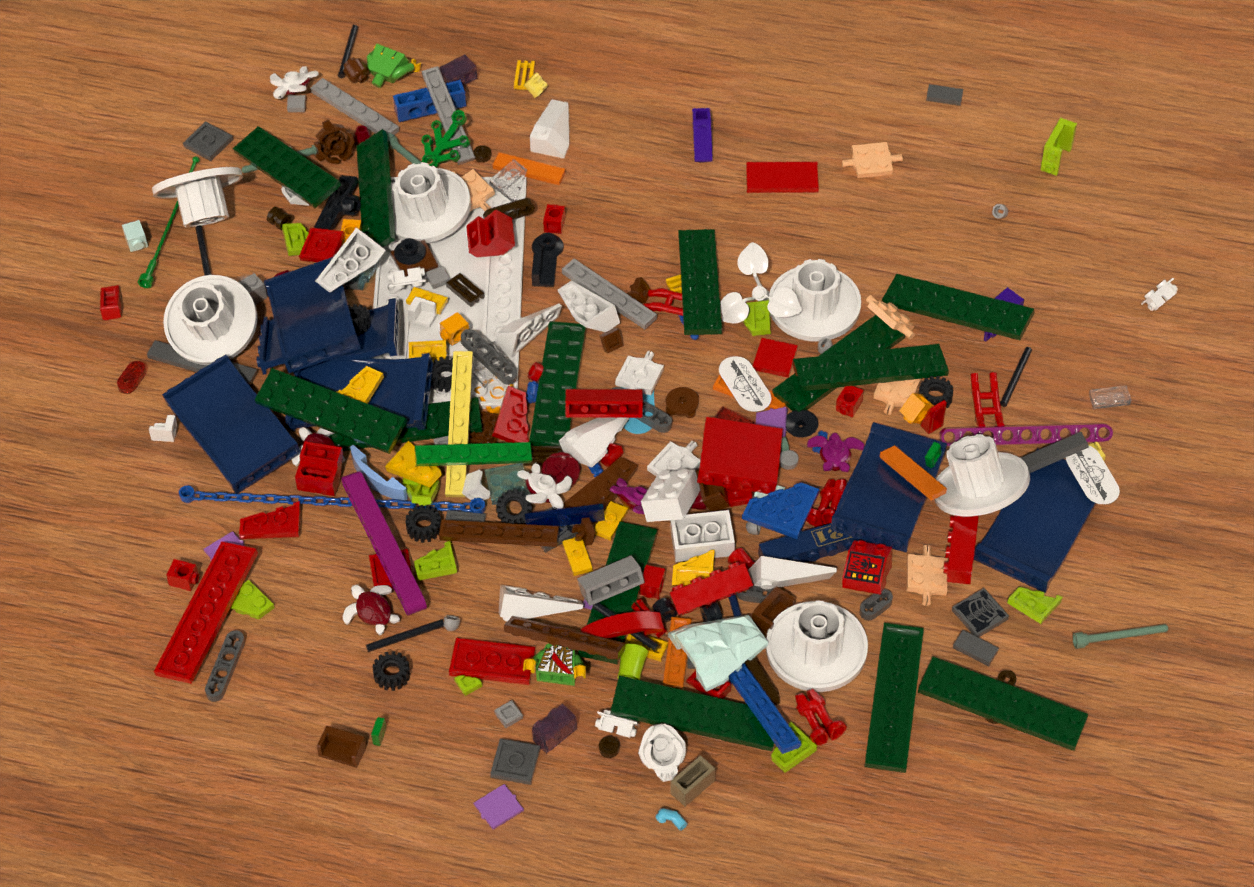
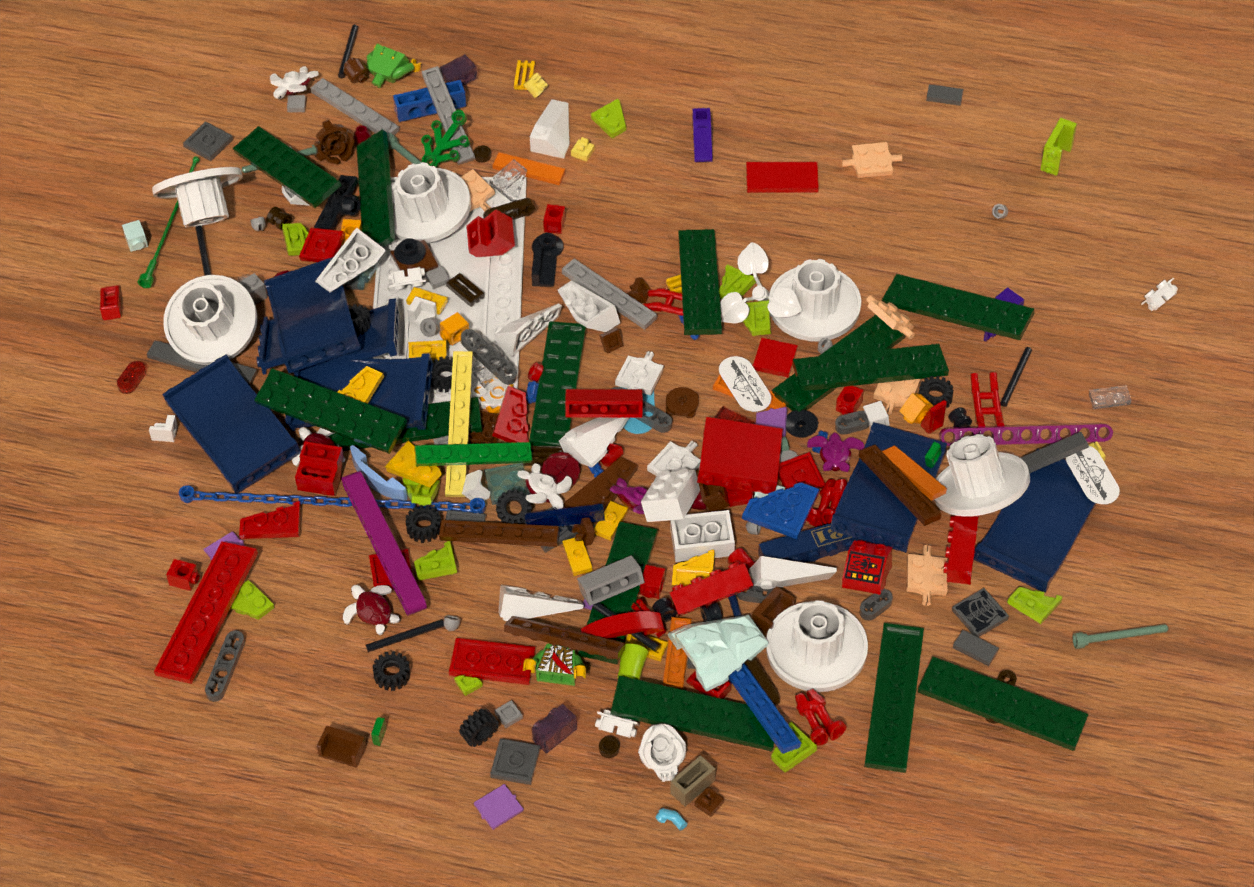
(258, 222): none -> light grey hinge
(429, 327): none -> light grey tile
(478, 727): none -> black tyre
(583, 149): none -> light yellow tile
(610, 118): none -> lime wing
(709, 802): none -> reddish brown tile
(735, 282): none -> lime wing
(800, 470): none -> red tile
(852, 422): none -> dark grey beam
(876, 413): none -> white panel
(899, 485): none -> reddish brown plate
(960, 418): none -> black wheel

